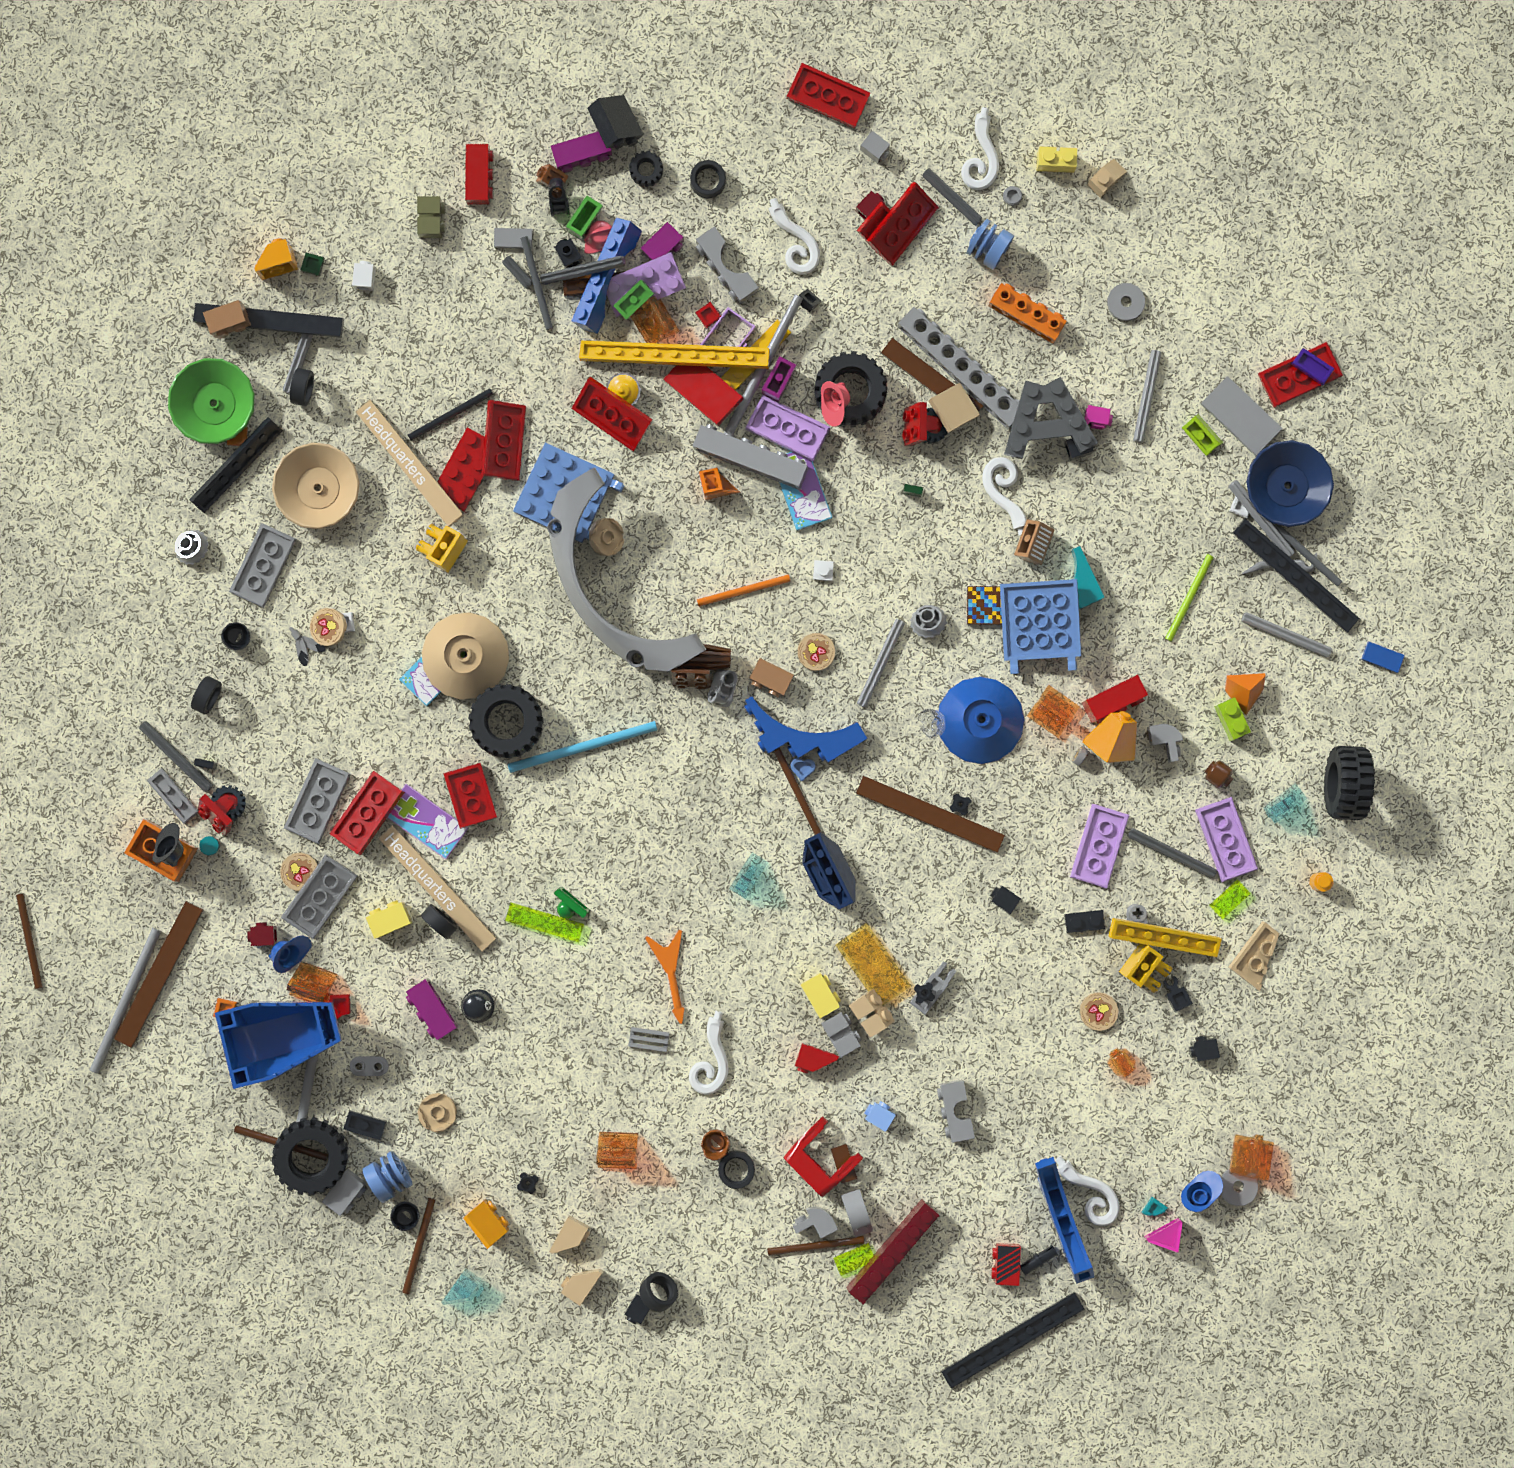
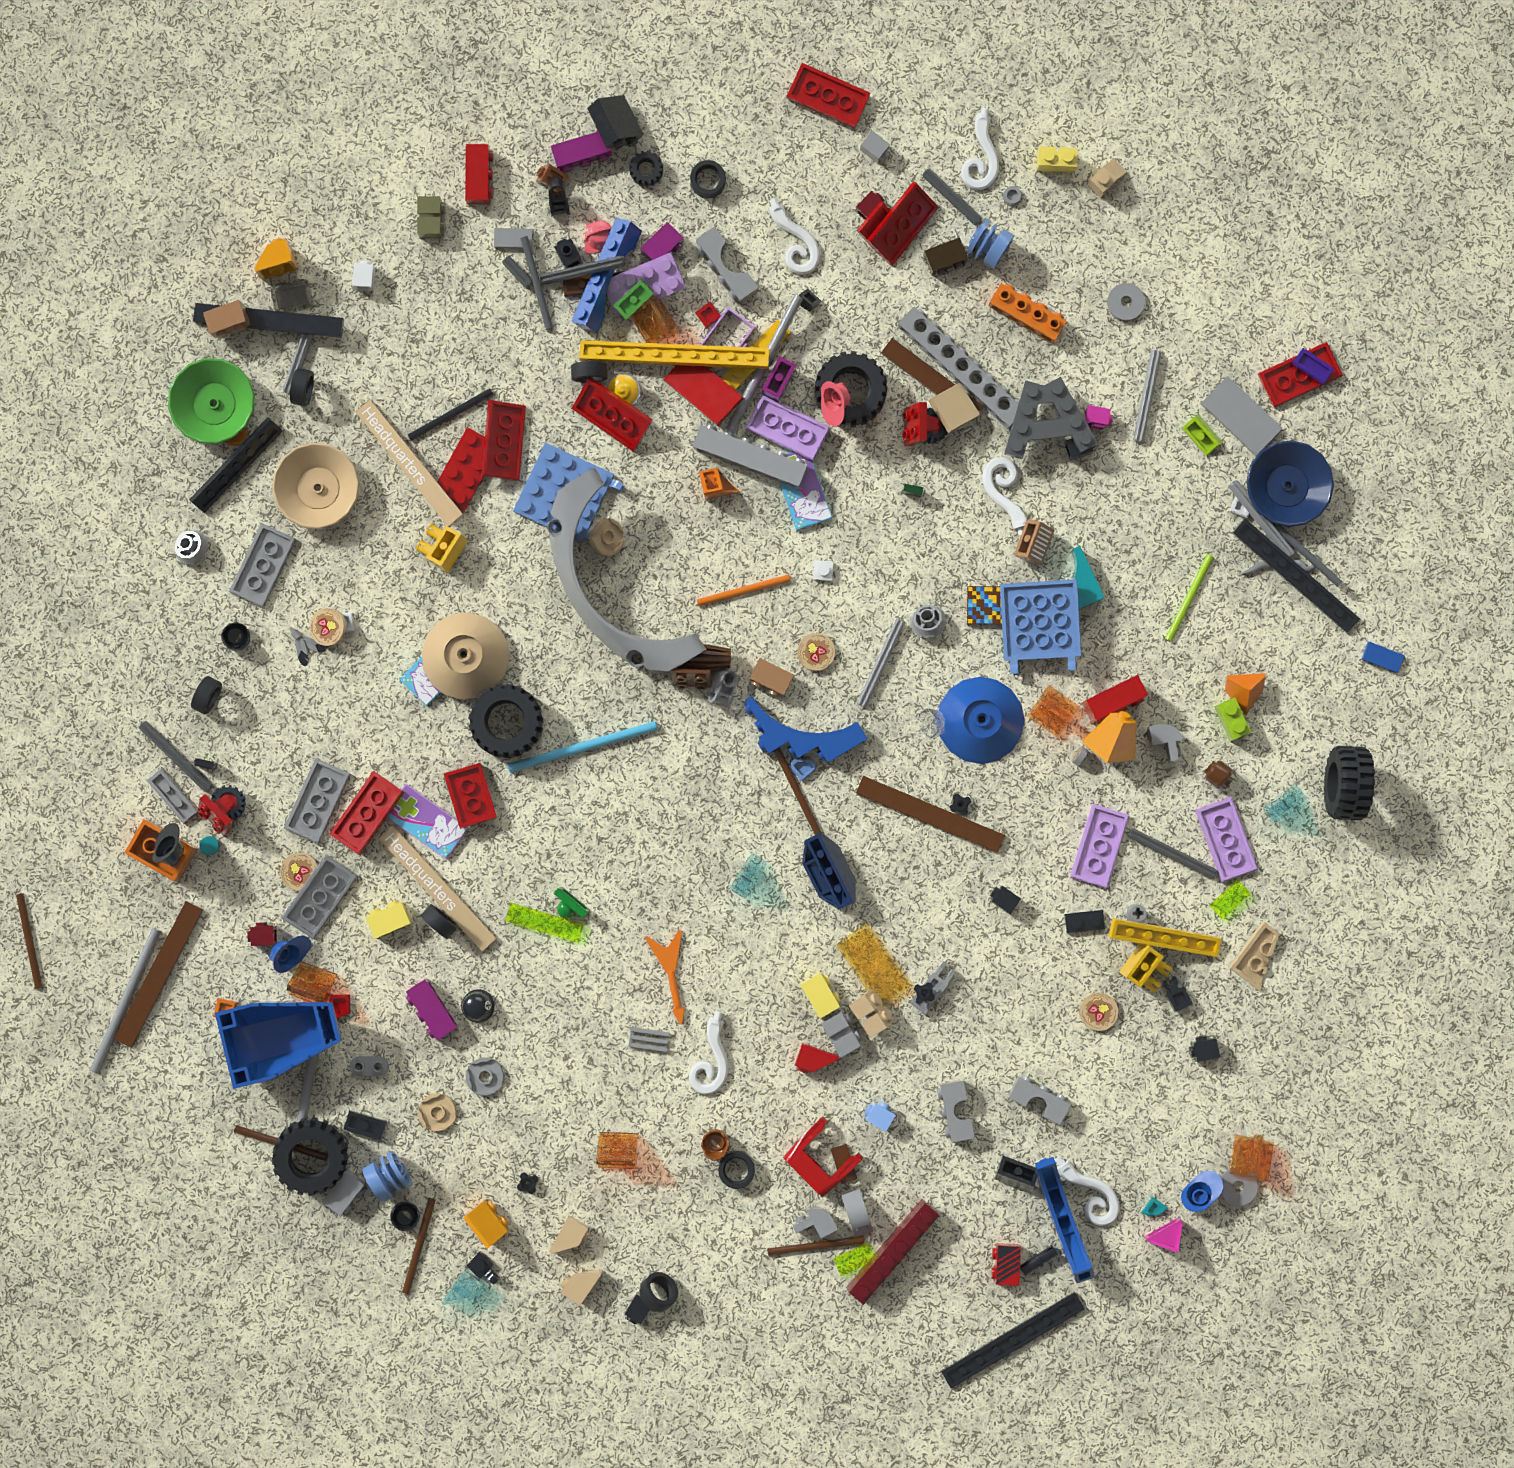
(288, 296): none -> clear smoke piece
(312, 264): dark green tile -> none
(473, 1076): none -> light grey tile
(481, 1265): none -> black plate
(583, 370): none -> black tyre
(584, 217): bright green brick -> none
(945, 257): none -> dark brown brick
(1016, 1174): none -> black brick
(1055, 1106): none -> light grey arch
(1121, 1062): clear orange head -> none
(1286, 634): light grey axle -> none
(1321, 881): light orange brick -> none

